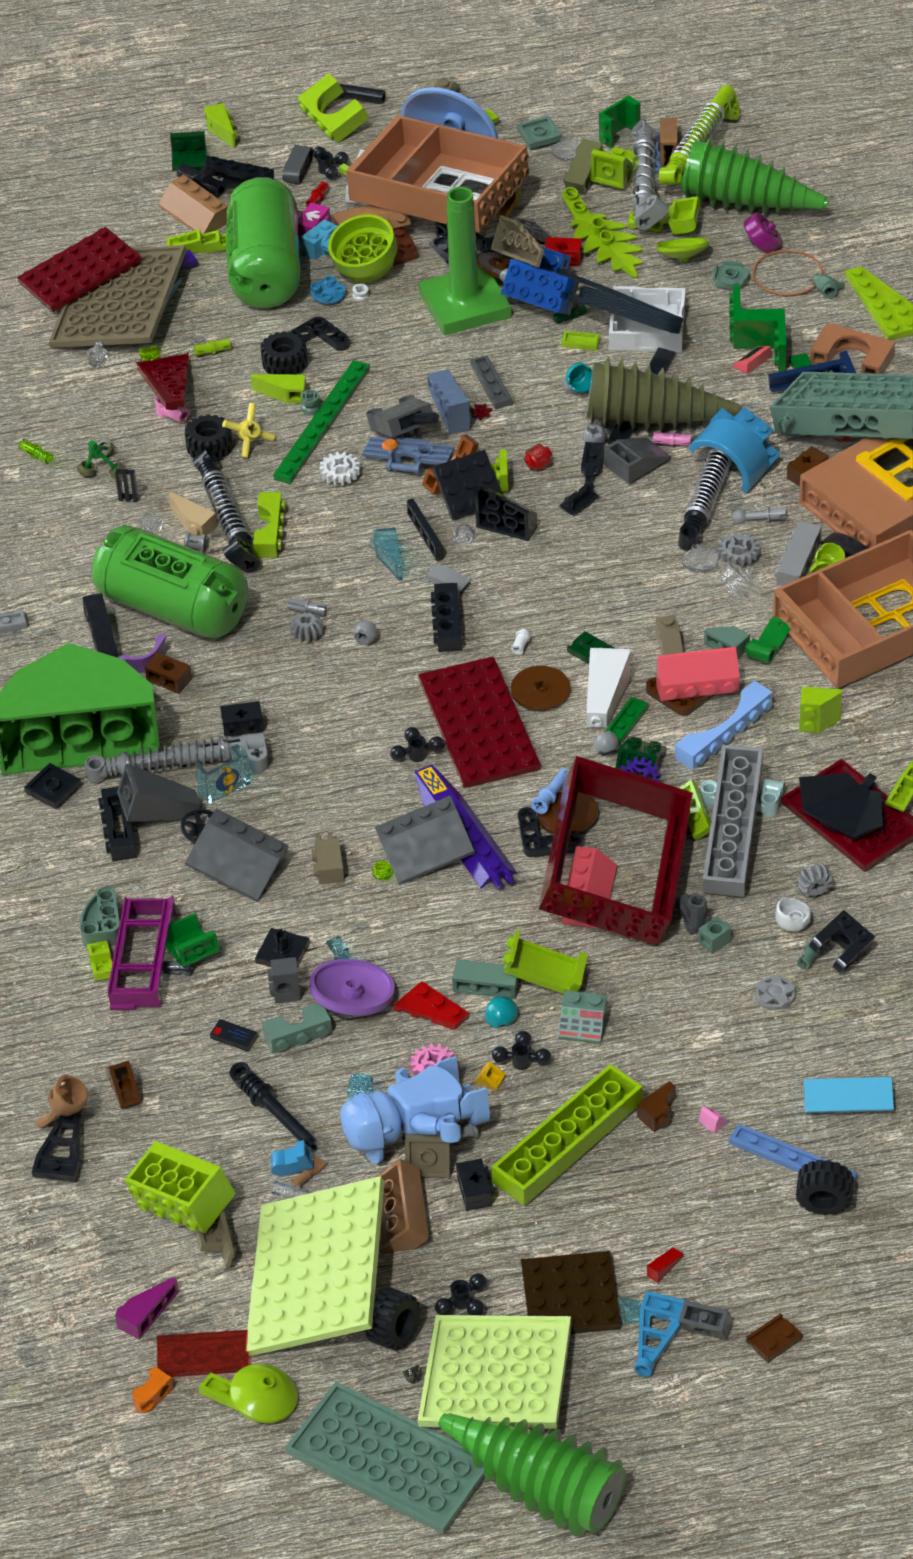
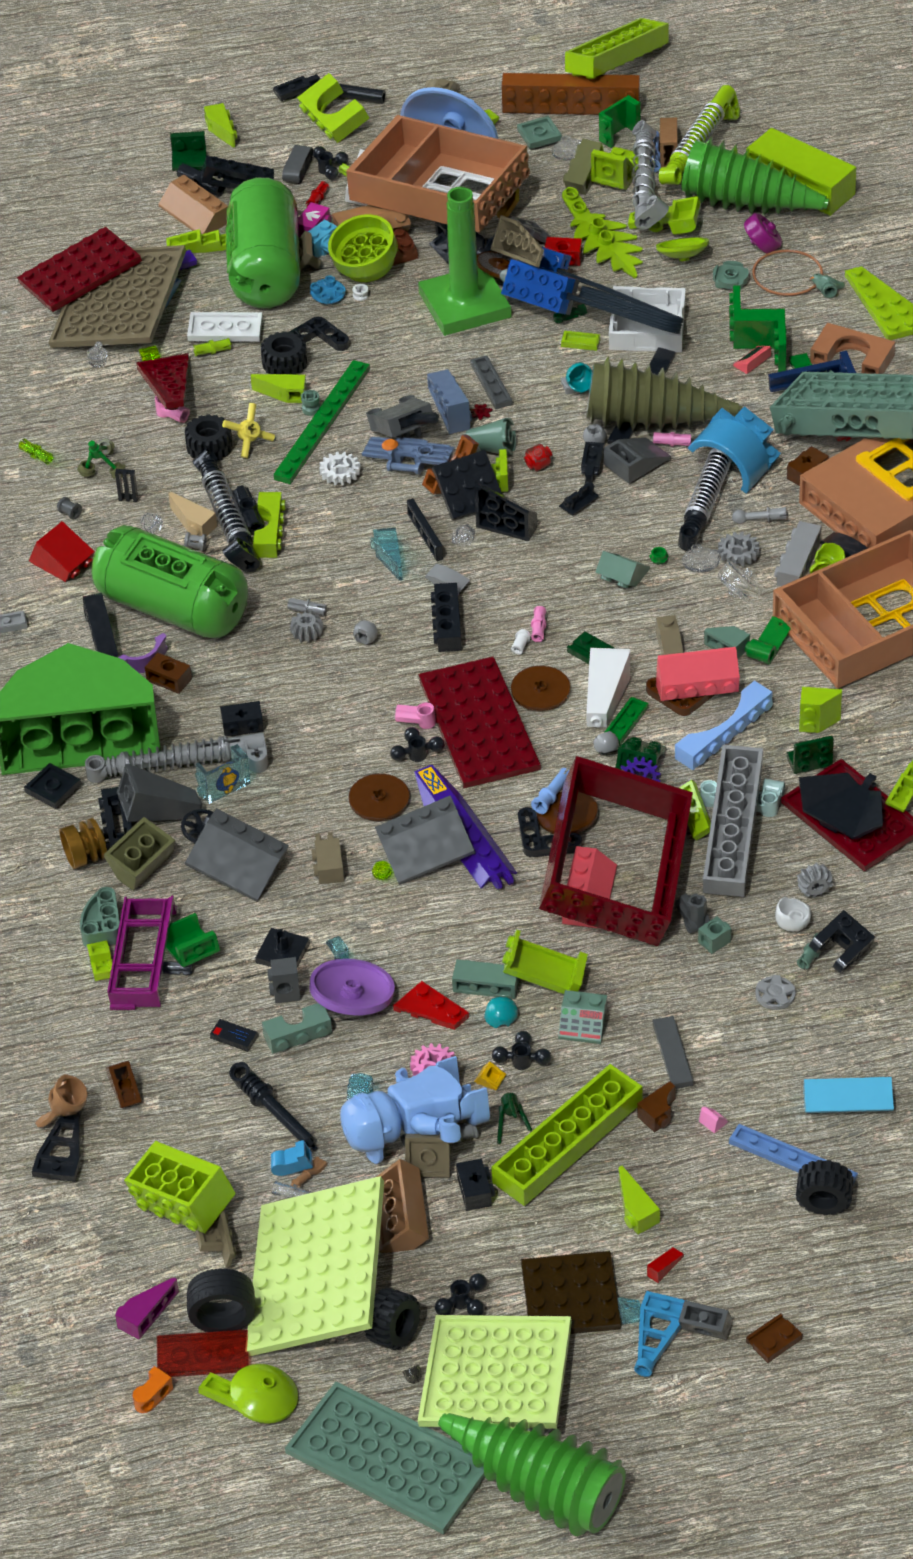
(62, 553): none -> red slope
(68, 507): none -> dark grey bush
(80, 844): none -> pearl gold wheel
(139, 853): none -> olive slope
(217, 1285): none -> black tyre
(223, 325): none -> white plate
(248, 508): none -> black piece
(294, 87): none -> black hinge
(305, 252): none -> dark tan tile
(379, 797): none -> reddish brown piece
(421, 714): none -> bright pink piece
(495, 436): none -> sand green cone
(510, 1106): none -> dark green plant
(538, 624): none -> bright pink pin
(565, 93): none -> dark orange brick
(616, 47): none -> lime brick
(621, 569): none -> sand green slope
(638, 1207): none -> lime slope
(658, 555): none -> green plate
(672, 1052): none -> dark grey tile
(810, 165): none -> lime brick
(811, 754): none -> dark green bracket

